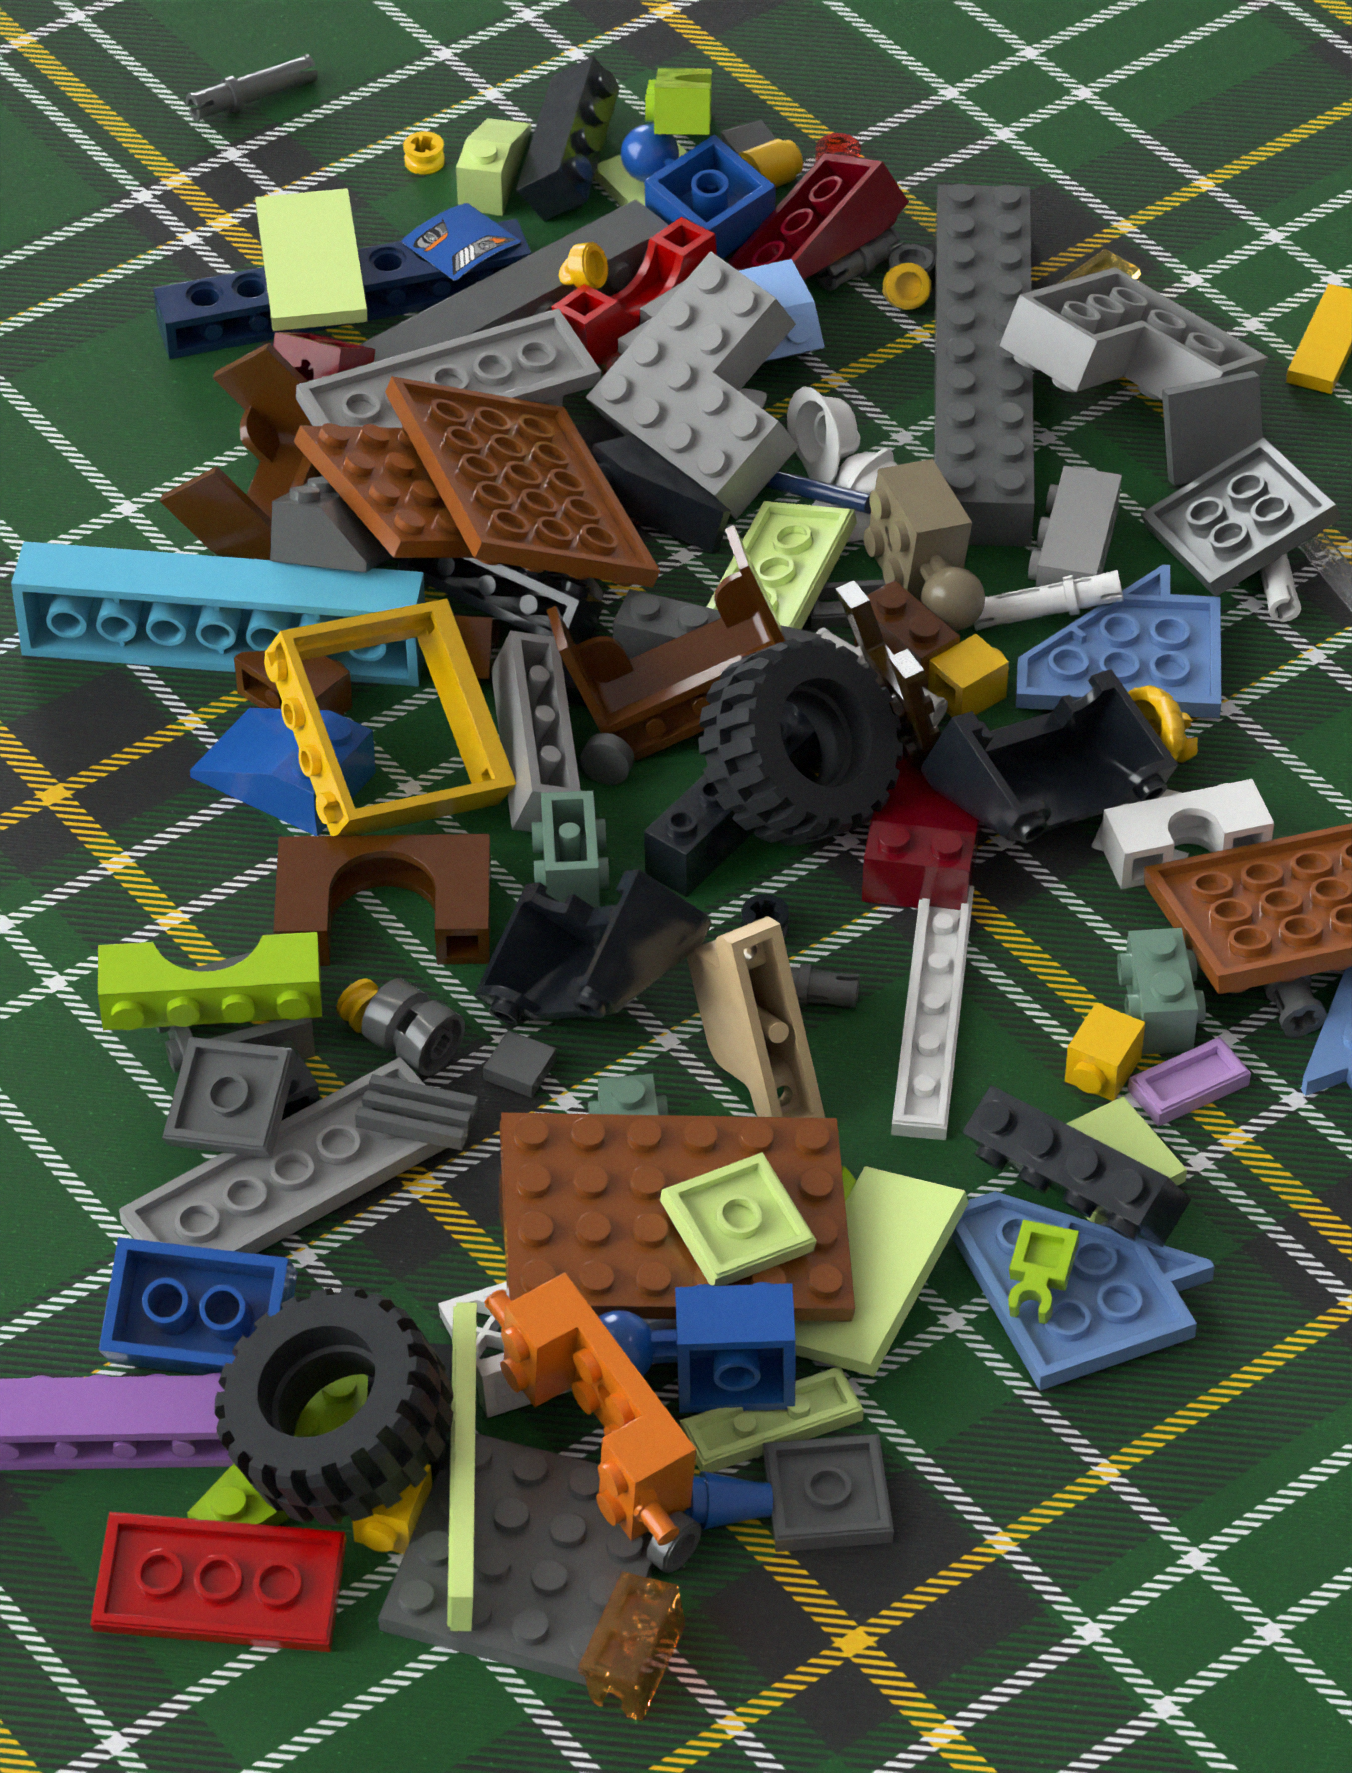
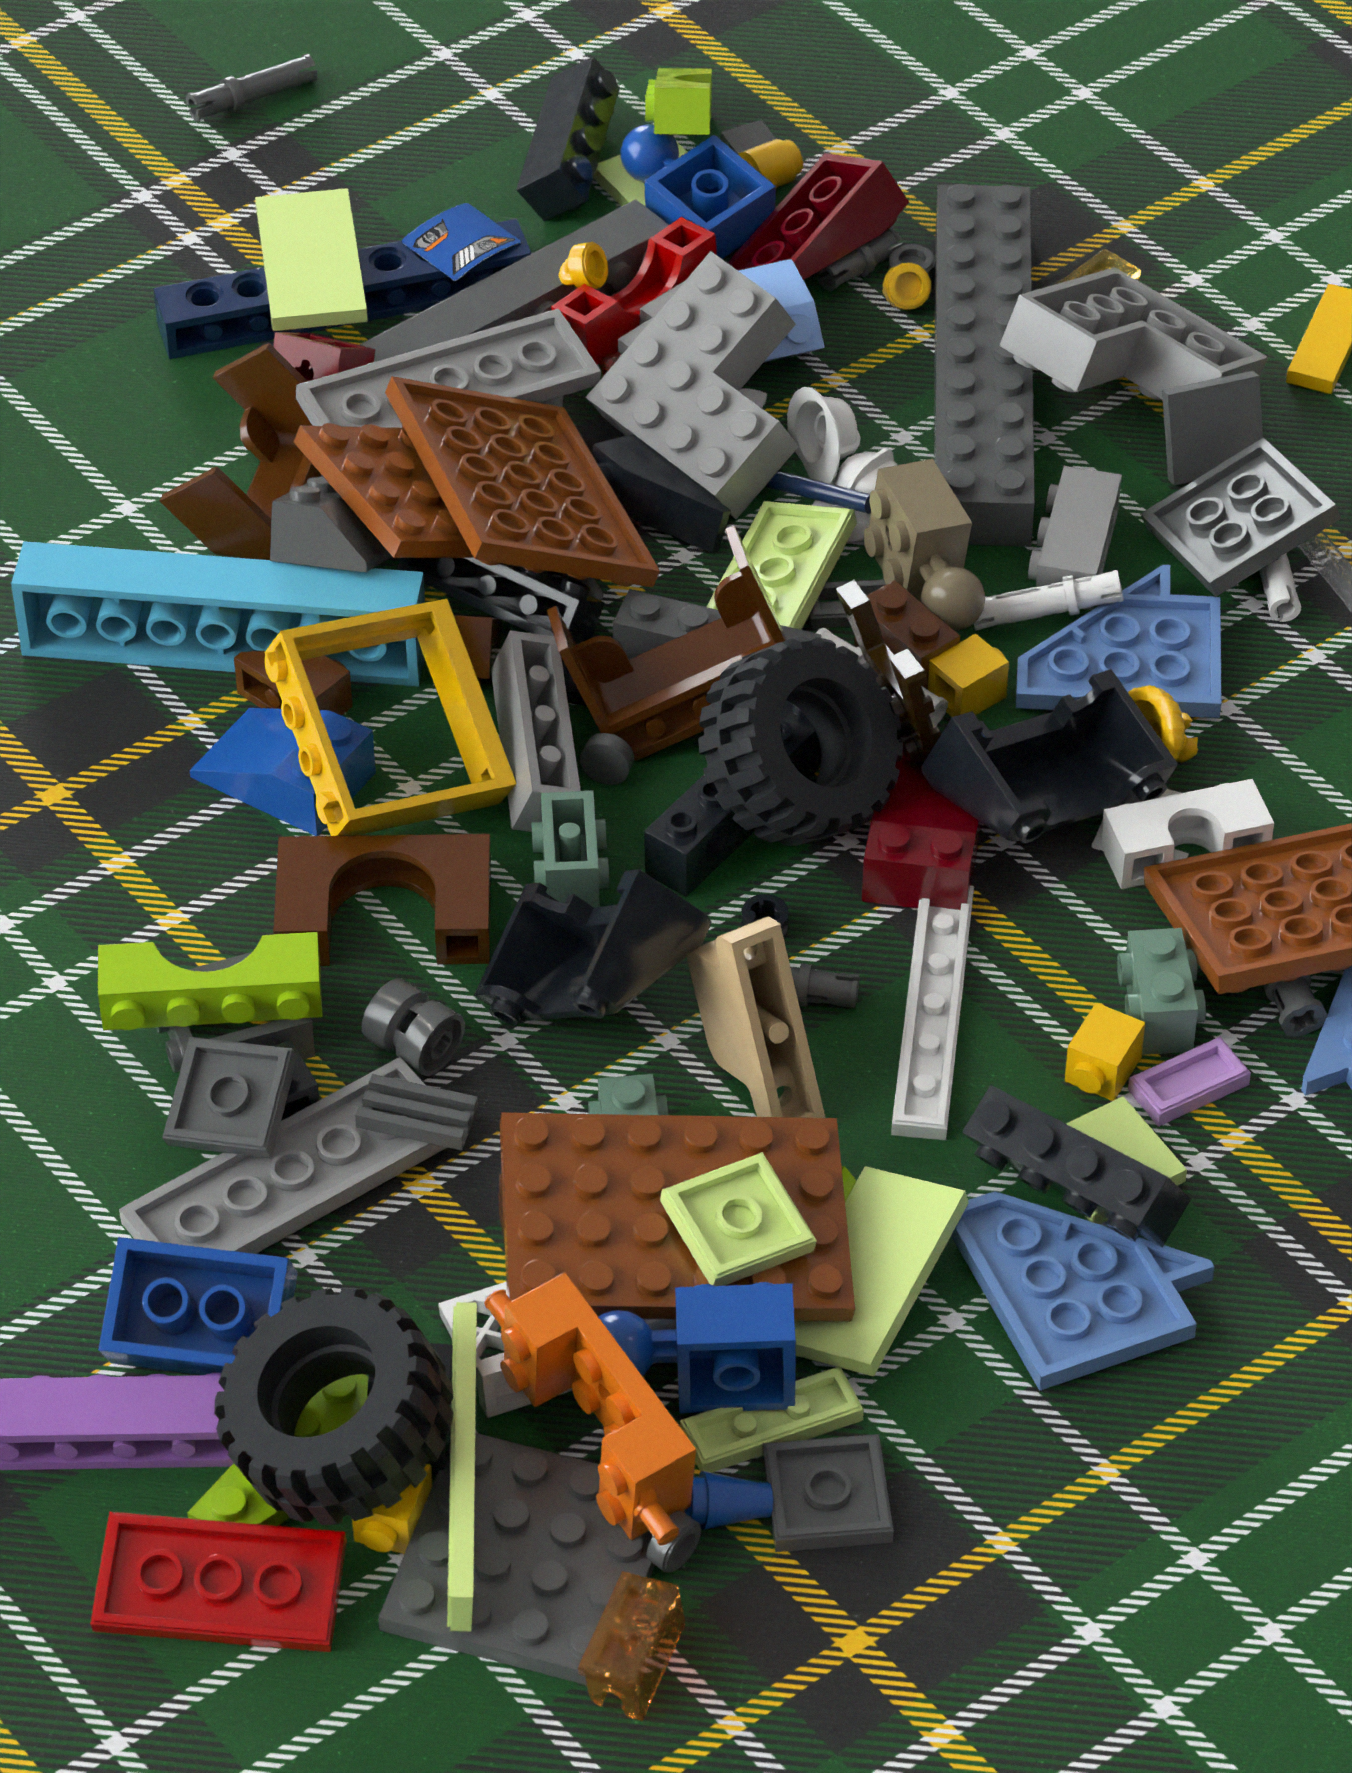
(354, 1002): yellow bush -> none
(424, 152): yellow bush -> none
(491, 164): yellowish green slope -> none
(519, 1064): dark grey tile -> none
(838, 144): clear red tile -> none
(1041, 1262): lime plate -> none

